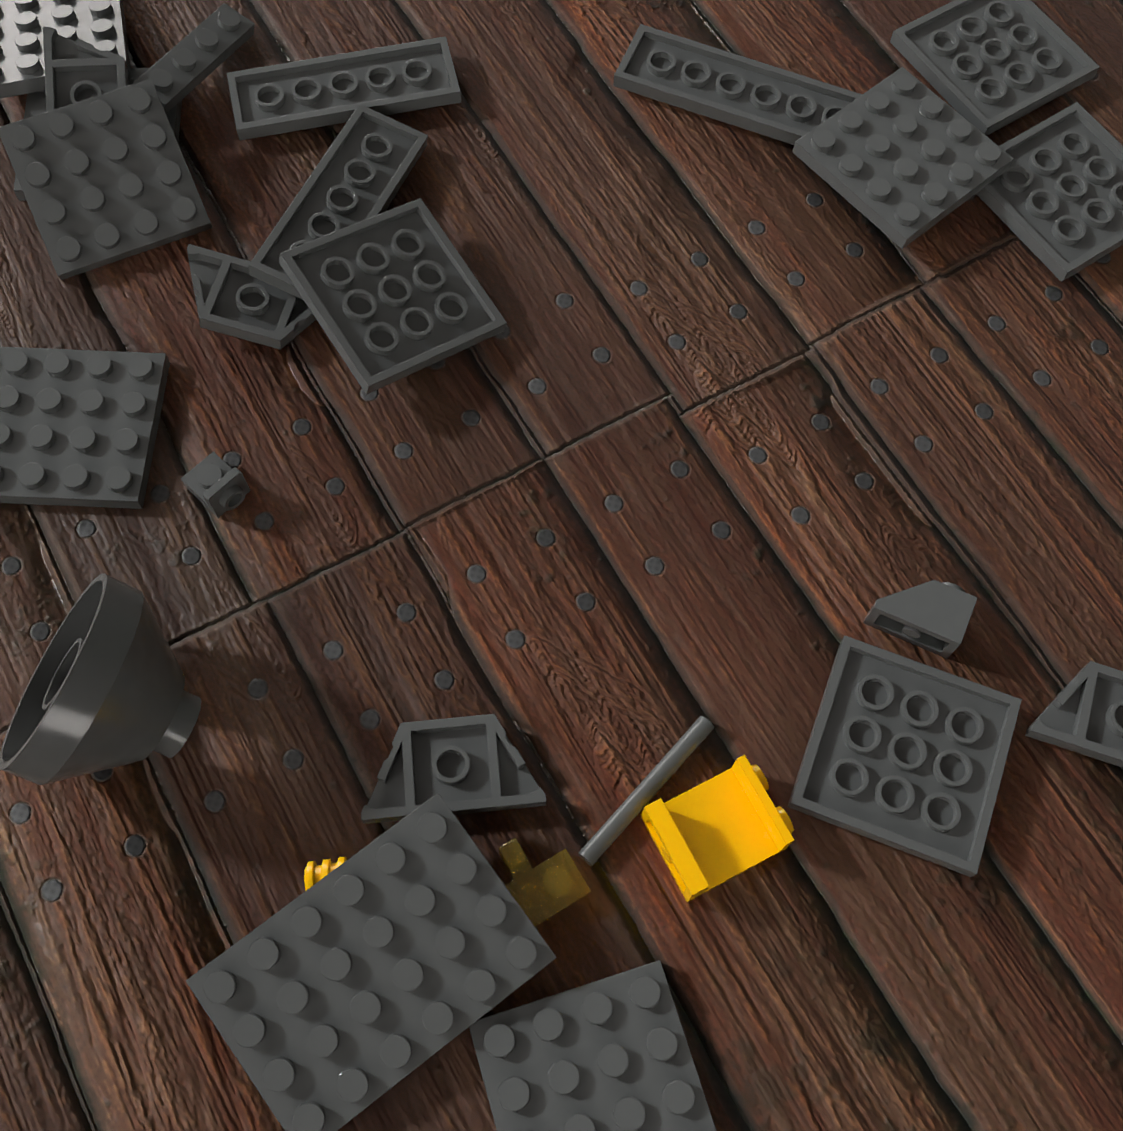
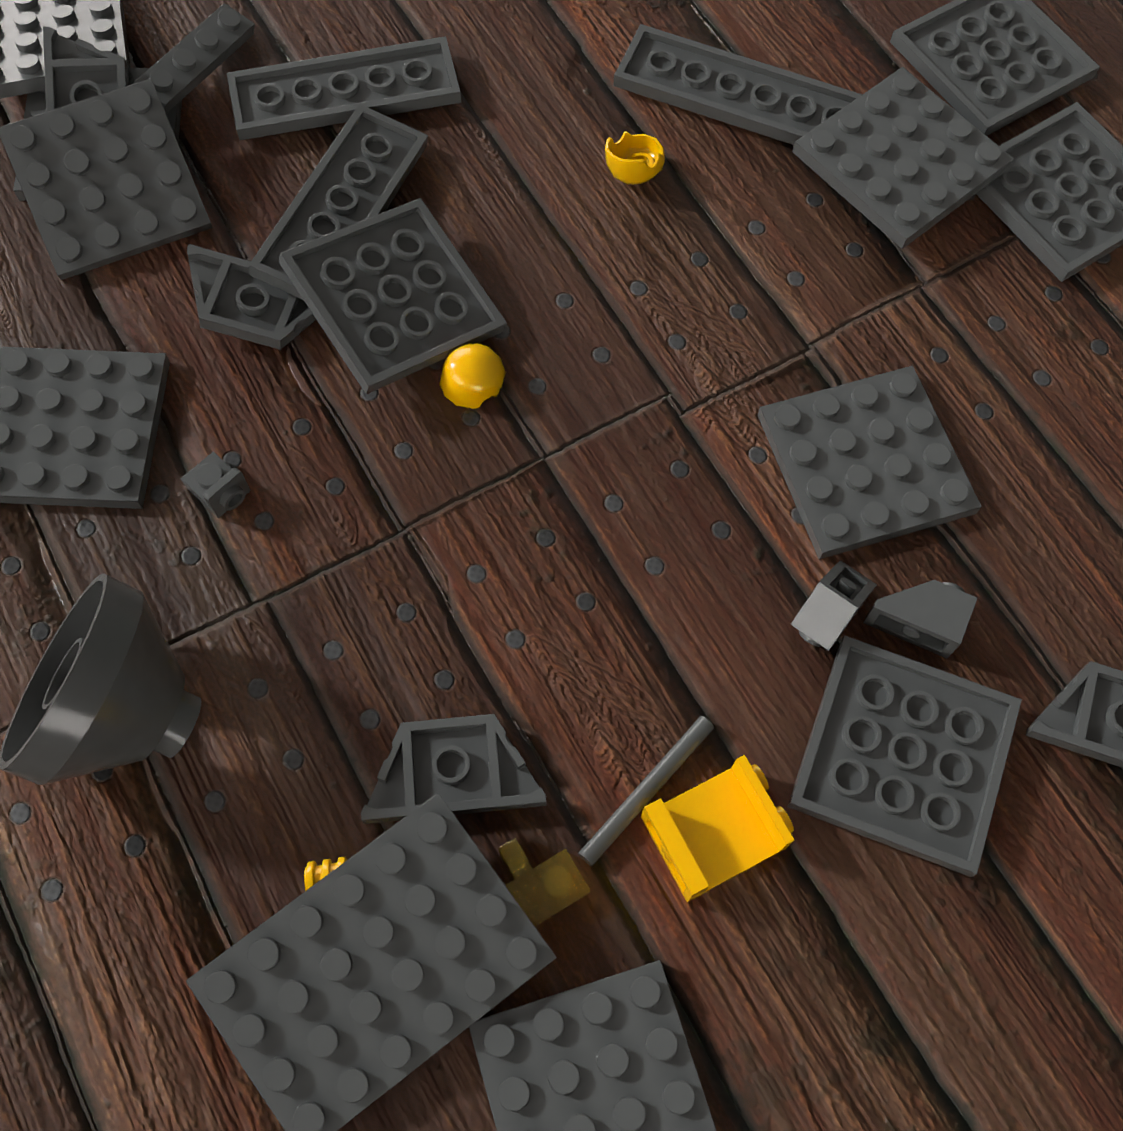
(472, 375): none -> yellow hair
(634, 158): none -> yellow hair
(832, 605): none -> slope
(867, 461): none -> dark grey plate

